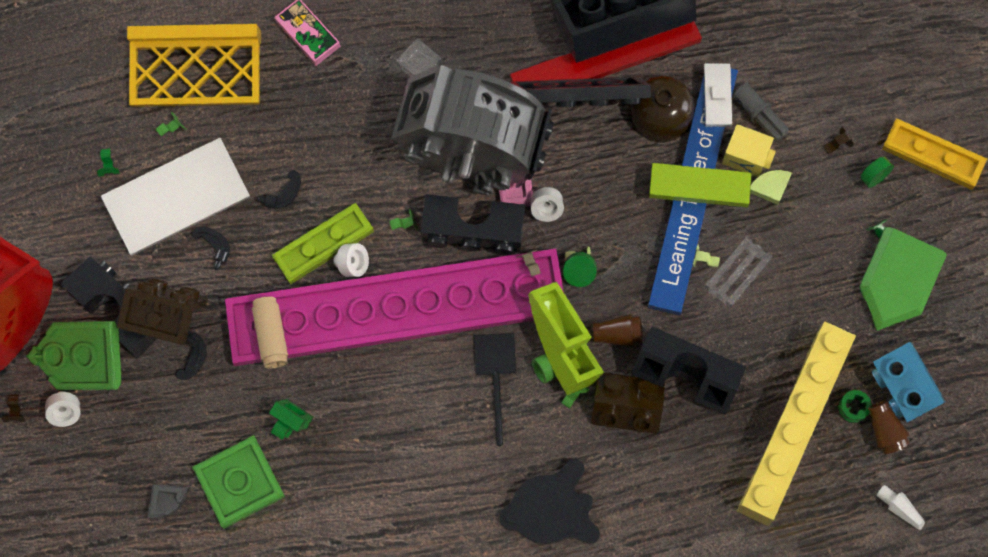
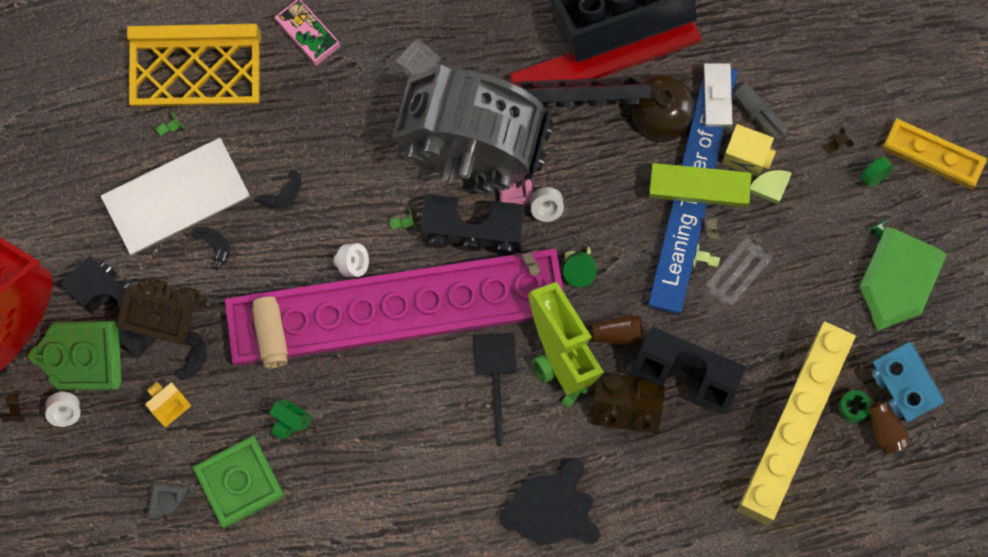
(107, 163): green piece -> none
(166, 403): none -> yellow tile
(322, 243): lime tile -> none
(710, 227): none -> dark tan piece
(901, 506): white bar -> none

